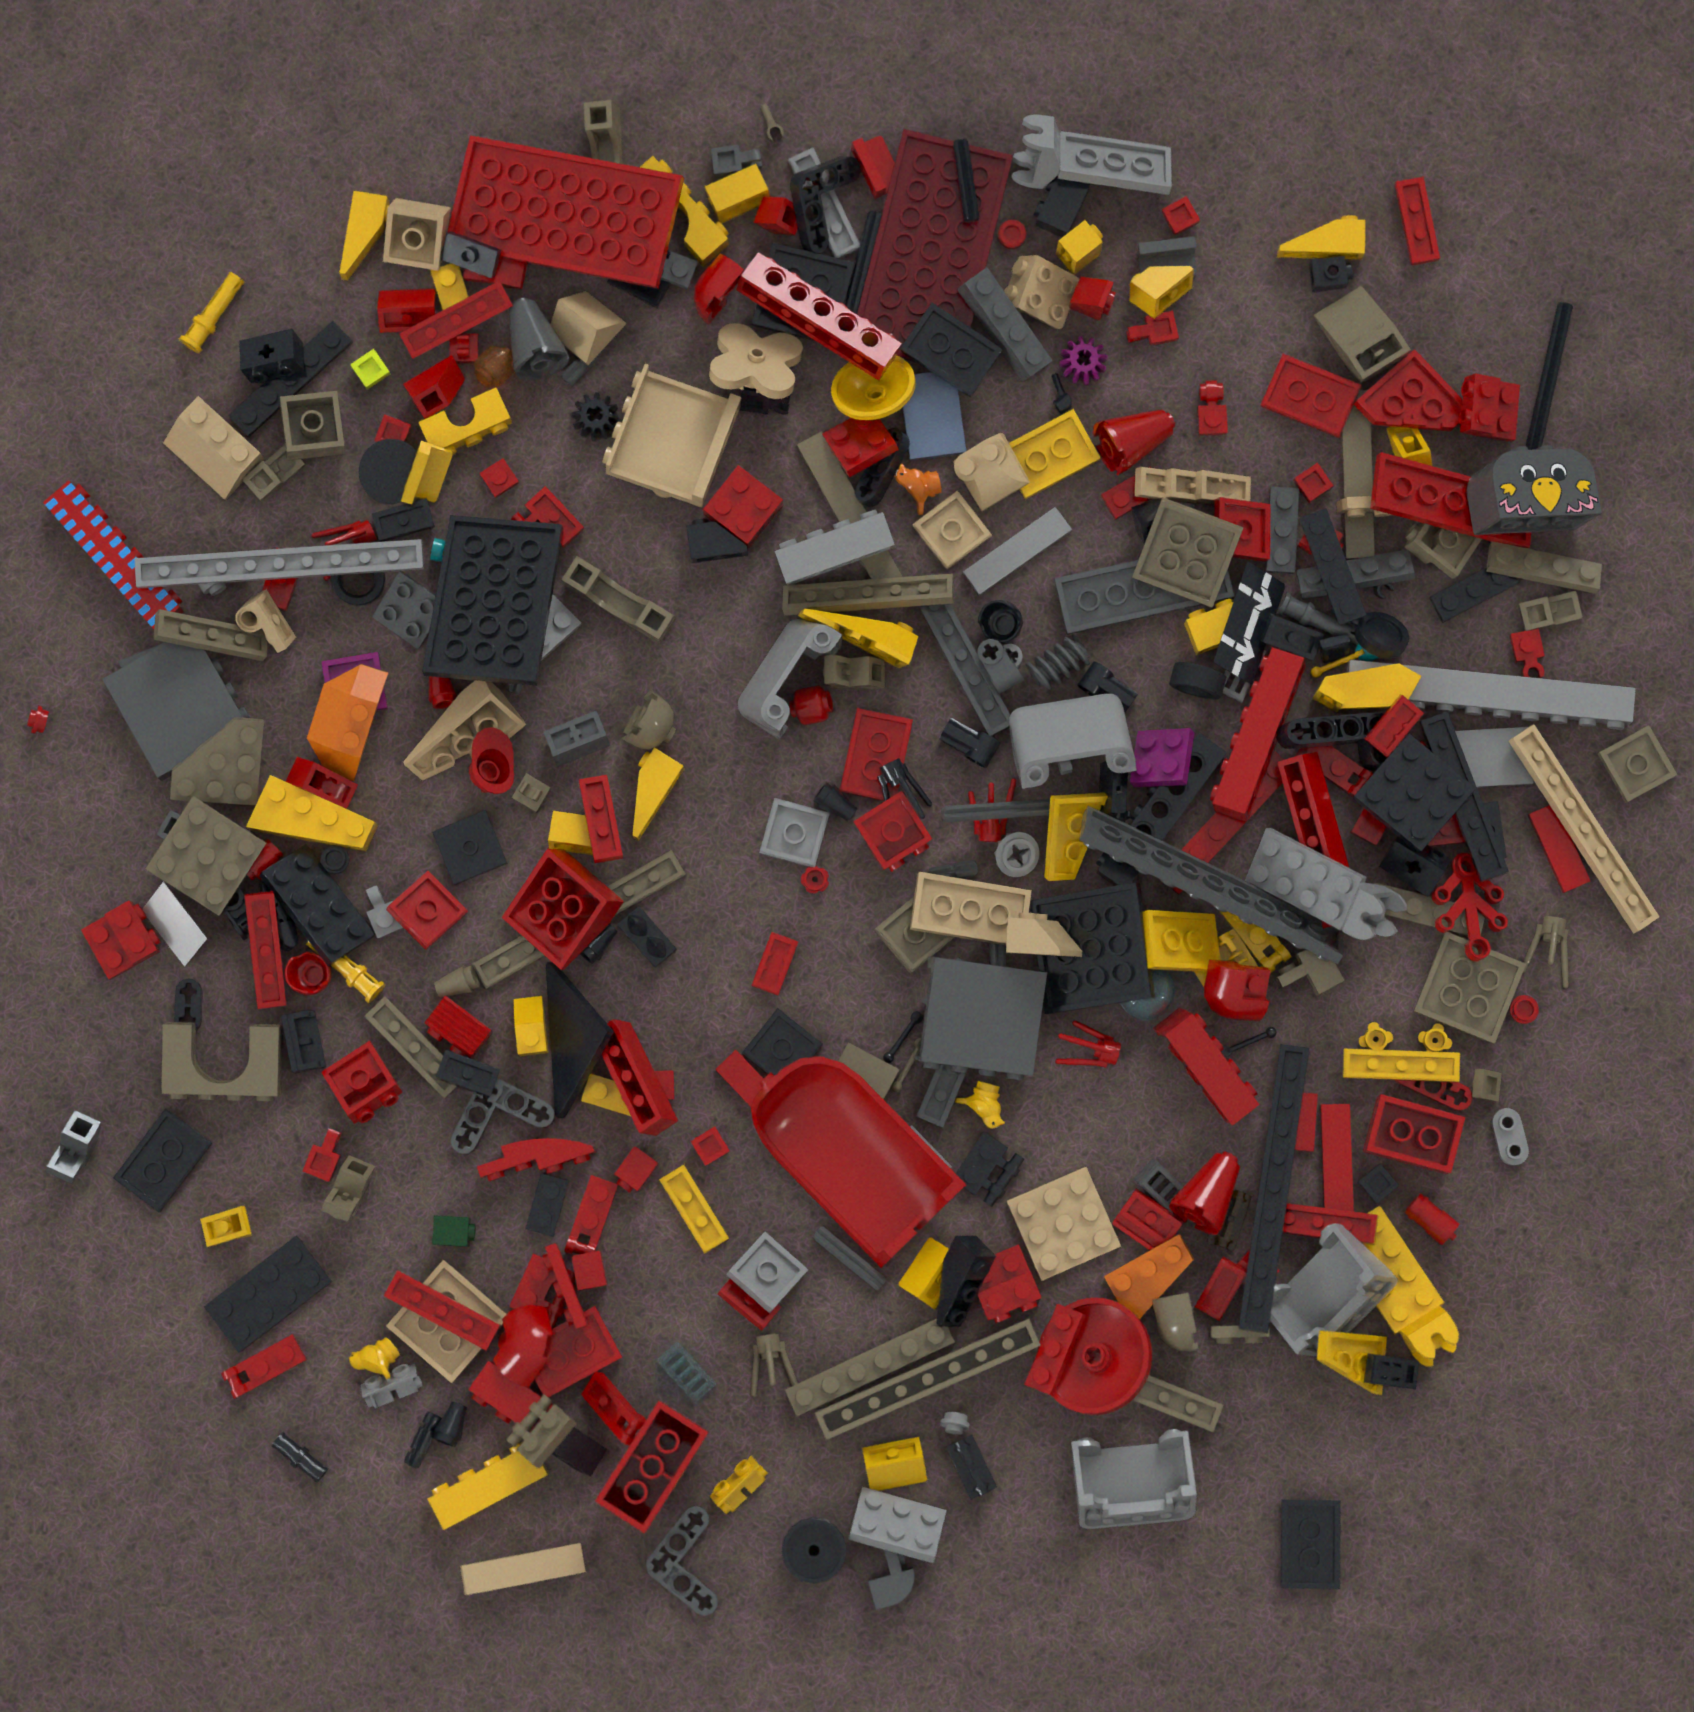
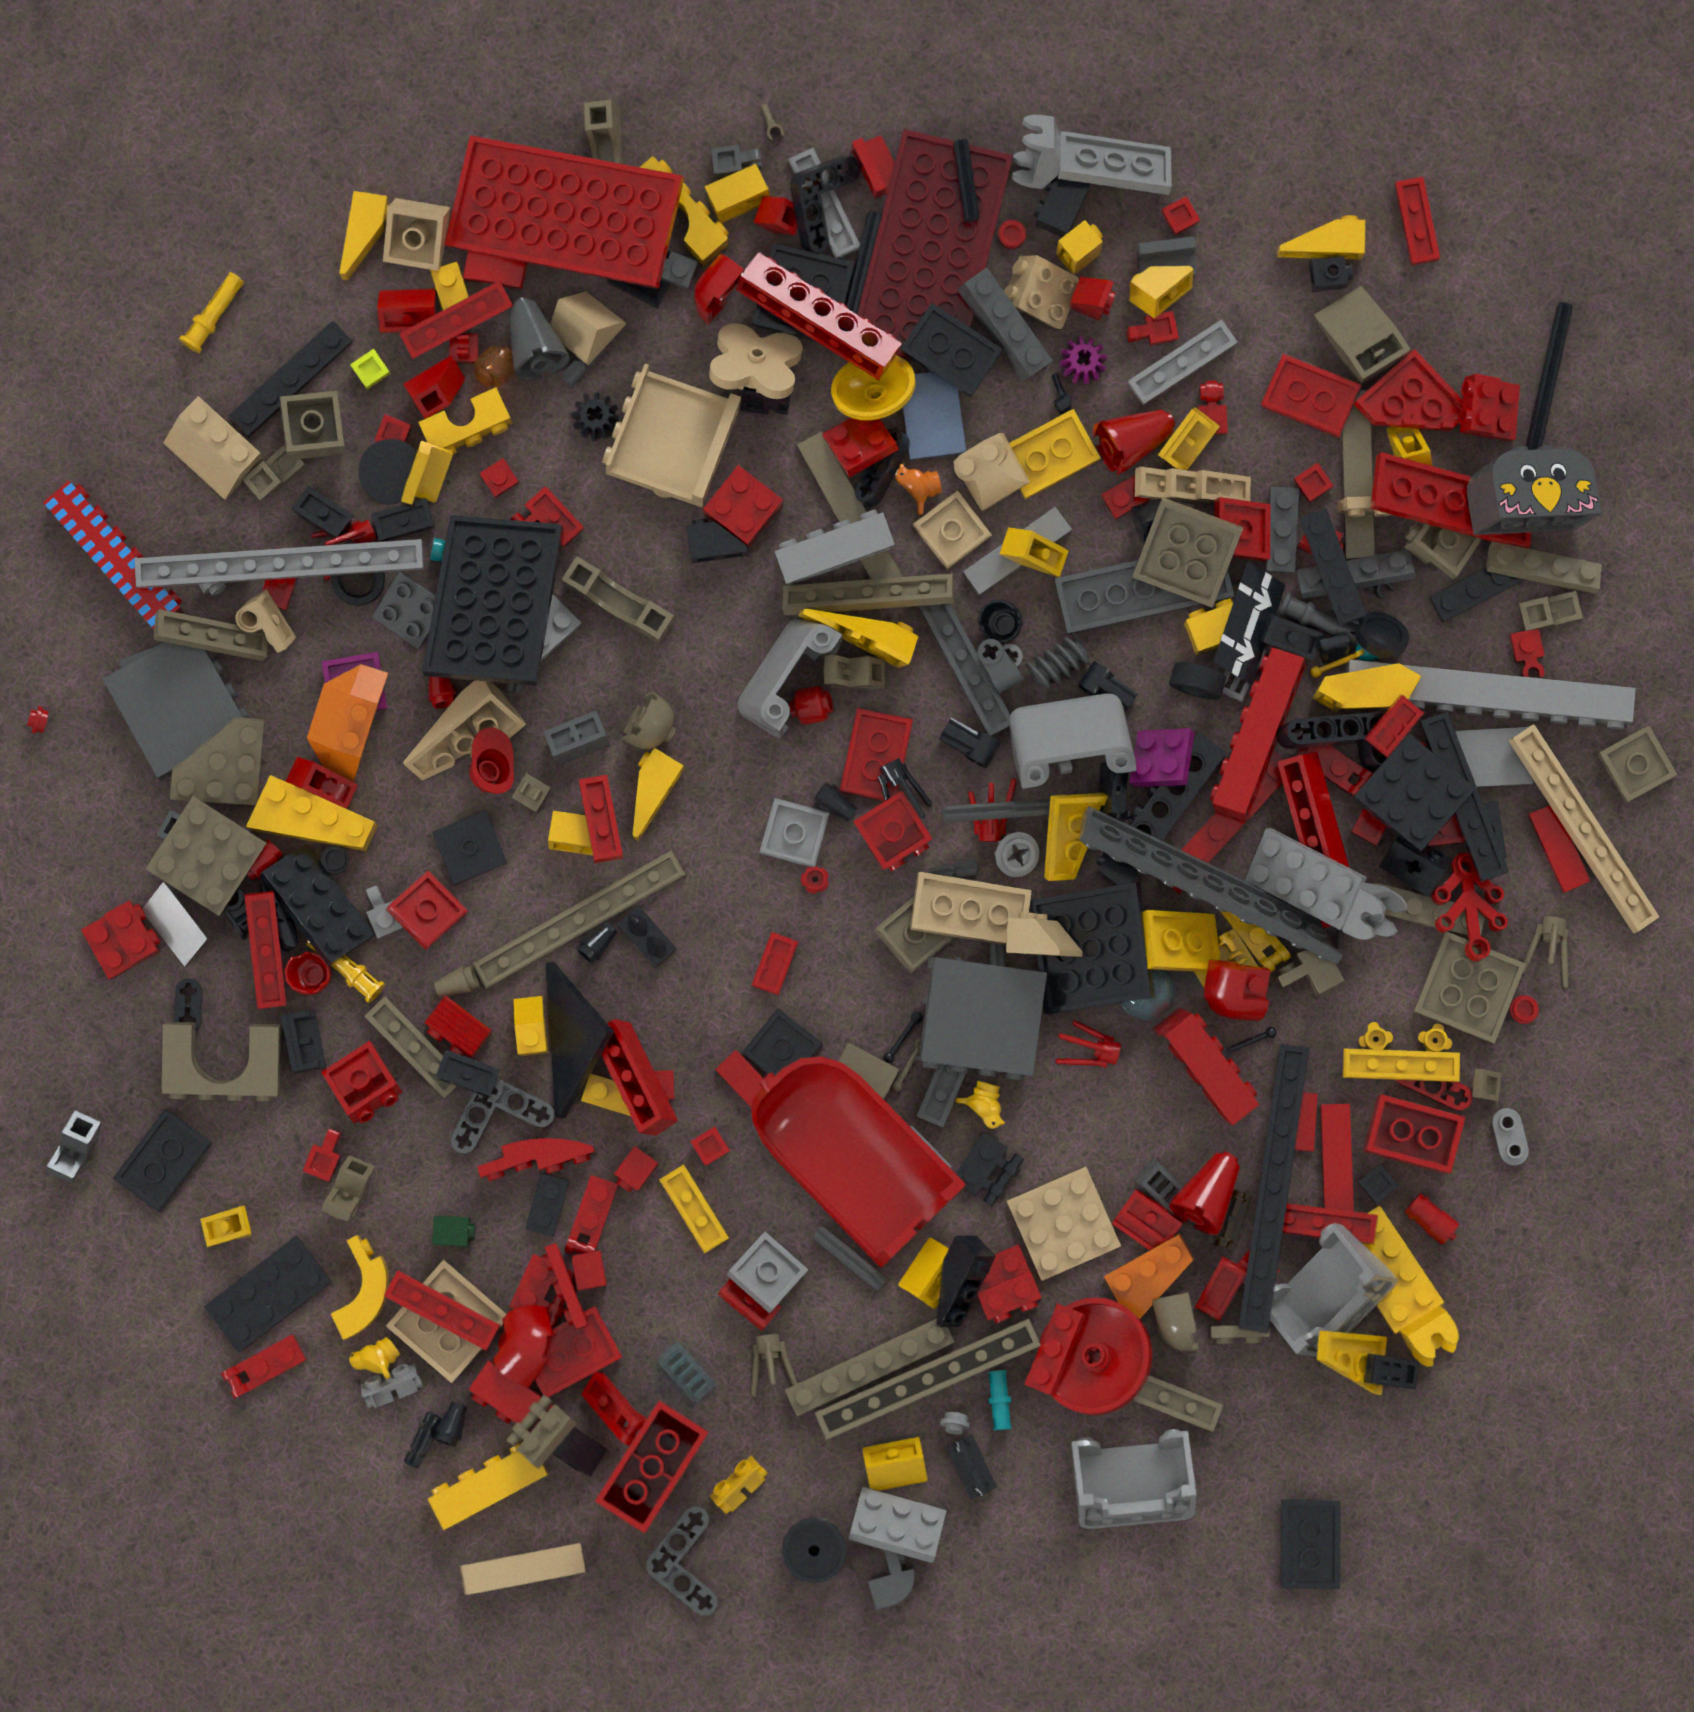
(271, 356): black brick -> none
(299, 1457): black pin -> none
(323, 513): none -> black plate
(370, 1300): none -> yellow arch
(470, 254): black plate -> none
(561, 907): red slope -> none
(999, 1400): none -> teal pin
(1033, 551): none -> yellow slope
(1182, 362): none -> light grey plate
(1189, 440): none -> yellow hinge

